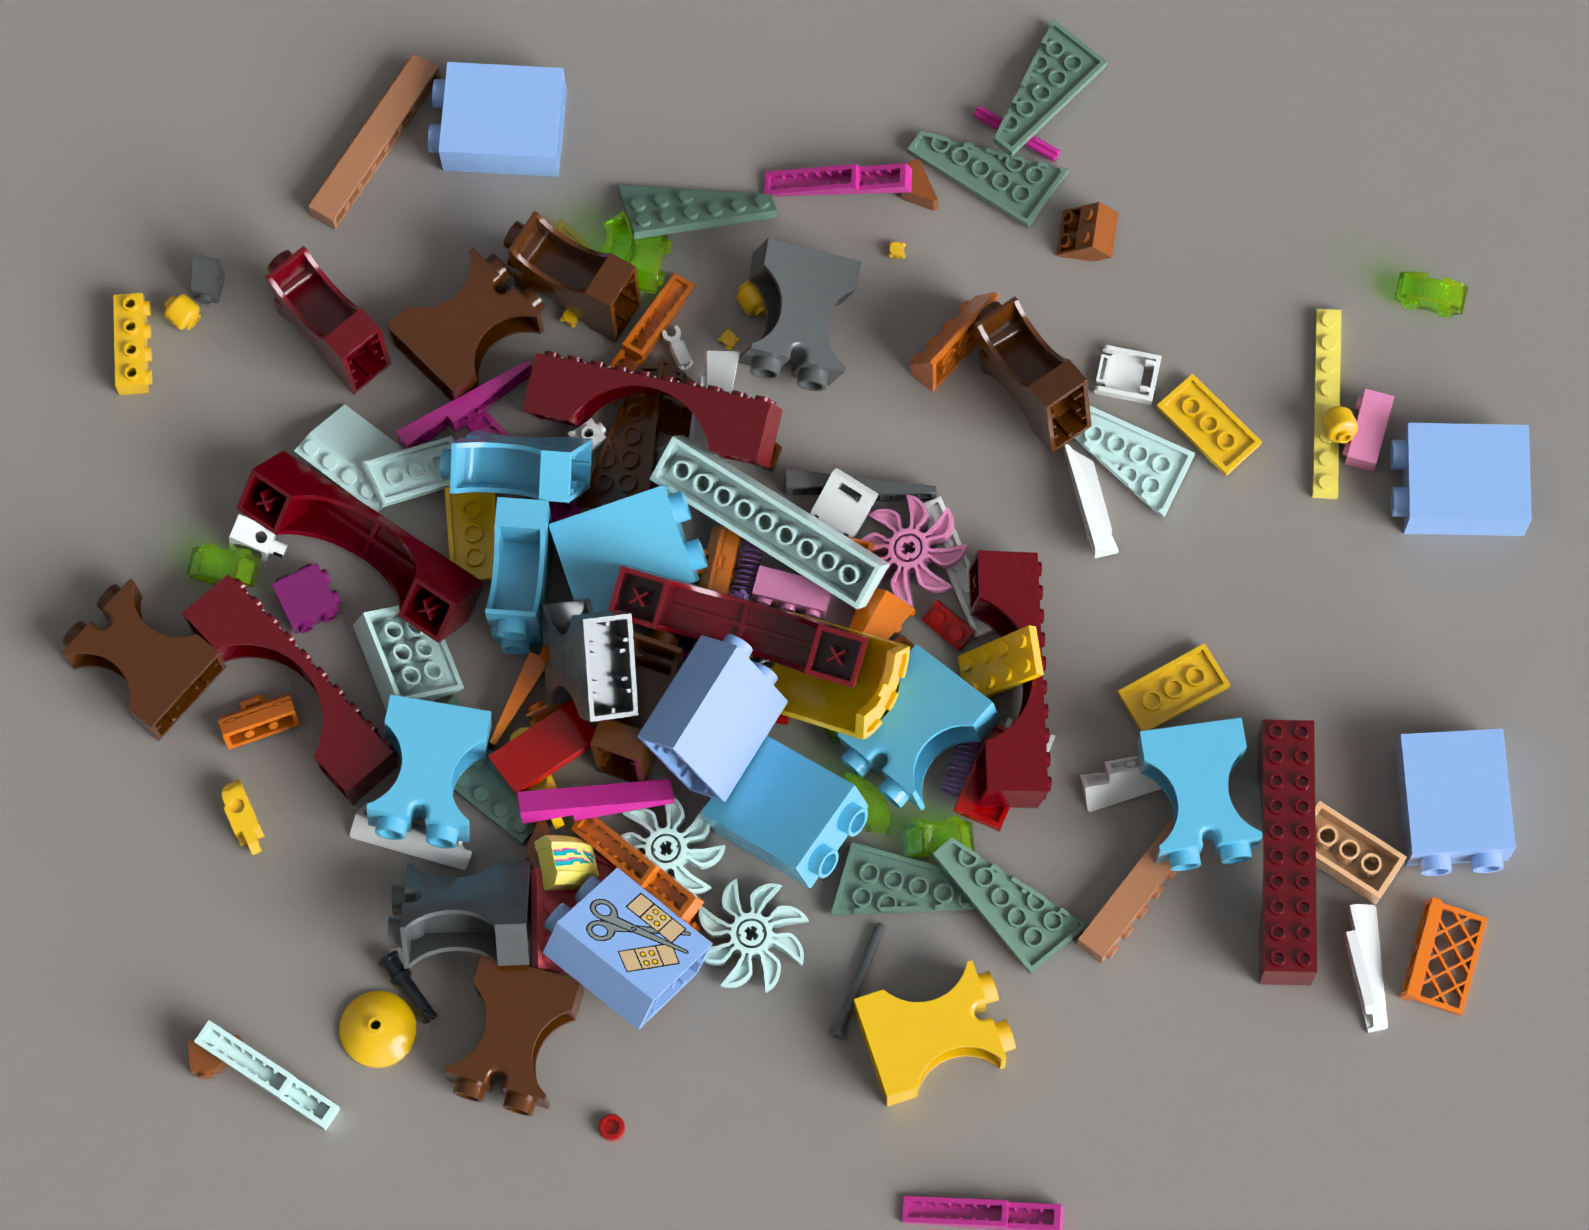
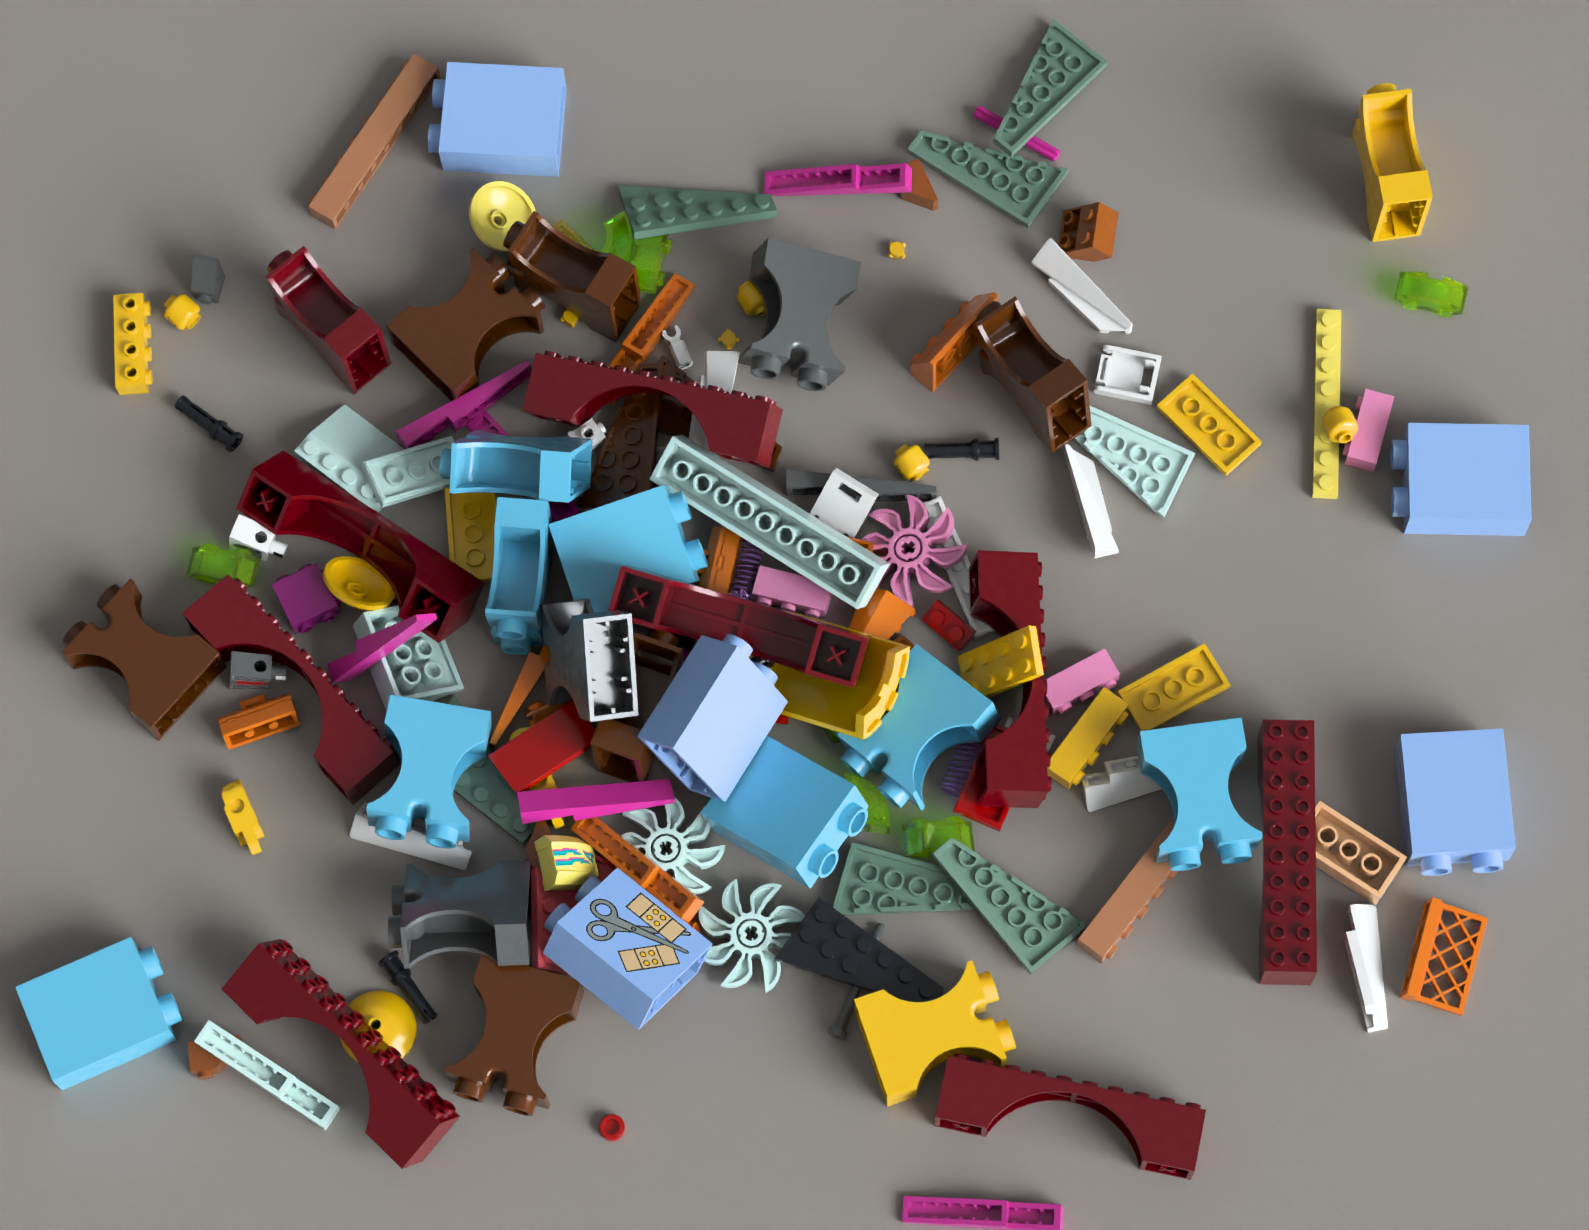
(99, 1012): none -> medium azure brick
(217, 429): none -> black pin
(245, 669): none -> dark grey torso
(357, 583): none -> yellow dish
(377, 646): none -> dark pink slope
(404, 1110): none -> dark red arch
(499, 202): none -> light yellow dish
(846, 953): none -> black wing
(911, 462): none -> yellow head
(974, 449): none -> black pin
(1079, 290): none -> white wedge
(1080, 682): none -> bright pink brick
(1087, 737): none -> yellow brick
(1159, 1131): none -> dark red arch
(1391, 164): none -> yellow brick

